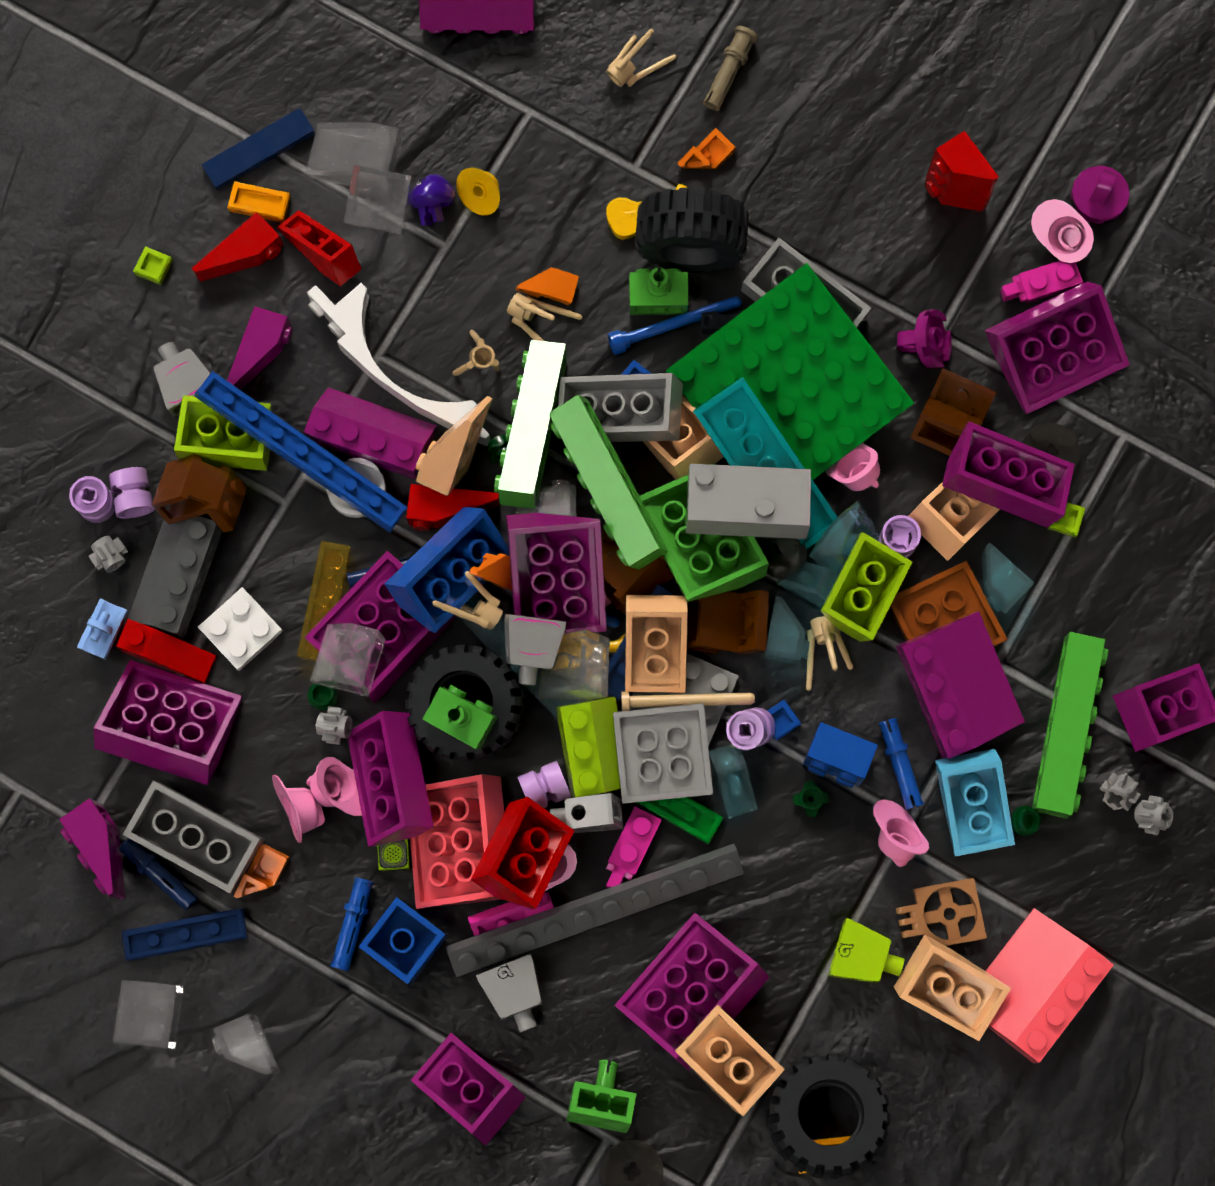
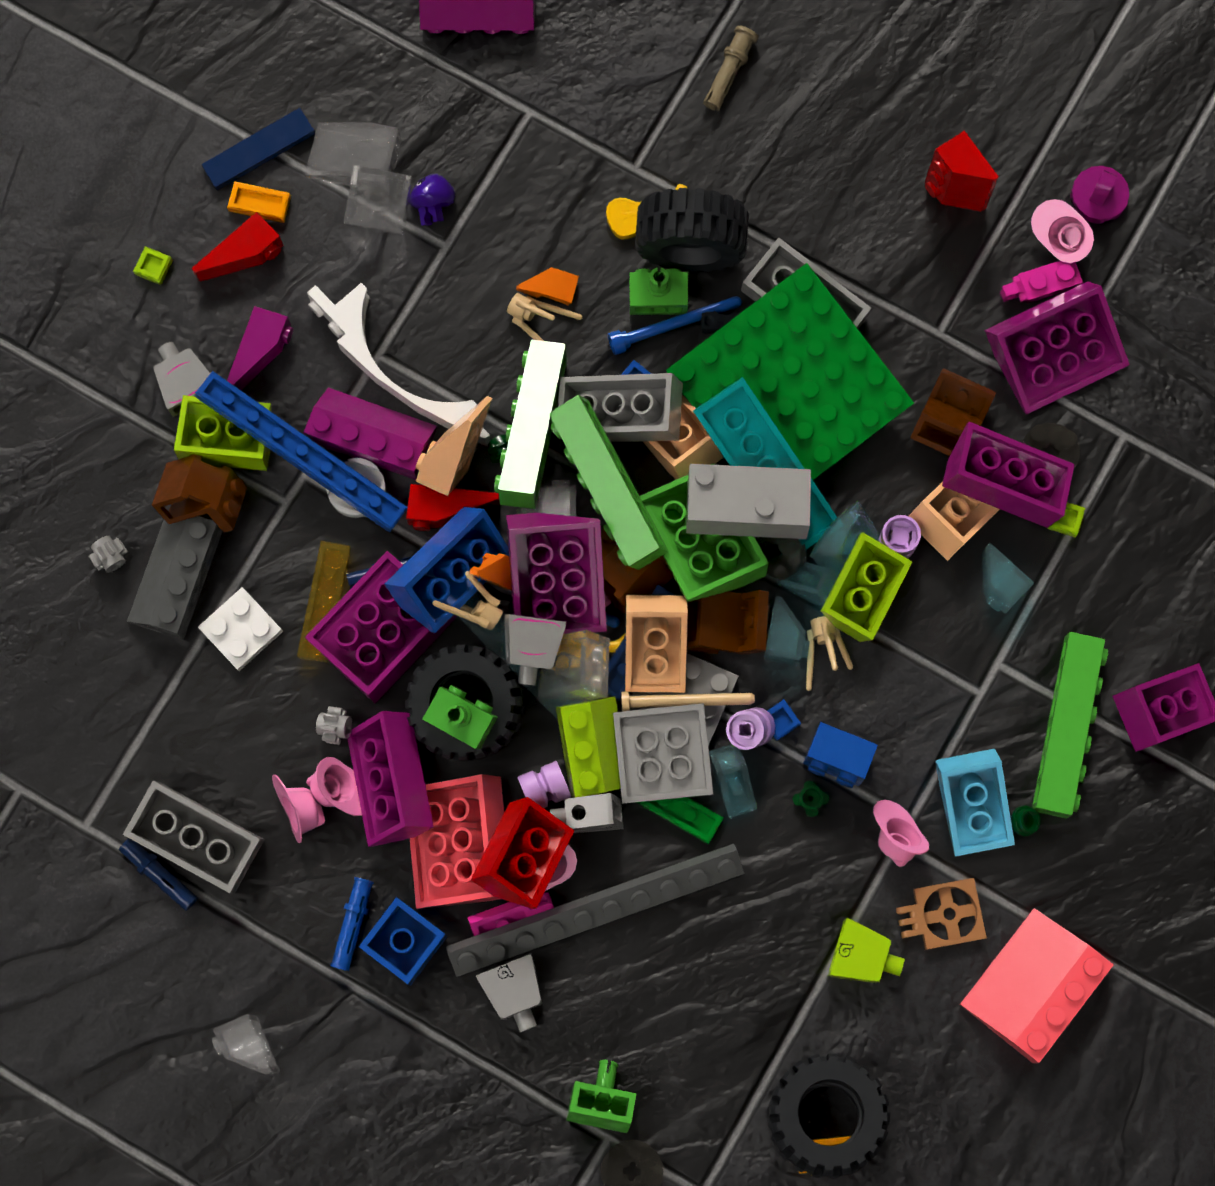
(92, 499): lavender wheel -> none
(99, 843): magenta slope -> none
(102, 629): light blue hips -> none
(131, 492): lavender wheel -> none
(148, 1014): clear slope -> none
(165, 651): red slope -> none
(167, 722): magenta slope -> none
(184, 934): dark blue tile -> none
(263, 871): orange slope -> none
(322, 247): red slope -> none
(322, 696): dark green plate -> none
(348, 658): clear slope -> none
(394, 856): tile -> none
(468, 1088): magenta slope -> none
(478, 191): yellow piece -> none
(480, 356): tan plant -> none
(622, 68): tan plant -> none
(632, 846): dark pink hinge -> none
(687, 982): magenta slope -> none
(709, 153): orange slope -> none
(729, 1061): light nougat slope -> none
(857, 469): bright pink piece -> none
(901, 764): blue pin -> none
(927, 339): magenta tile -> none
(942, 601): dark orange plate -> none
(951, 988): light nougat slope -> none
(960, 685): magenta slope -> none
(1120, 791): light grey gear -> none
(1153, 815): light grey gear -> none

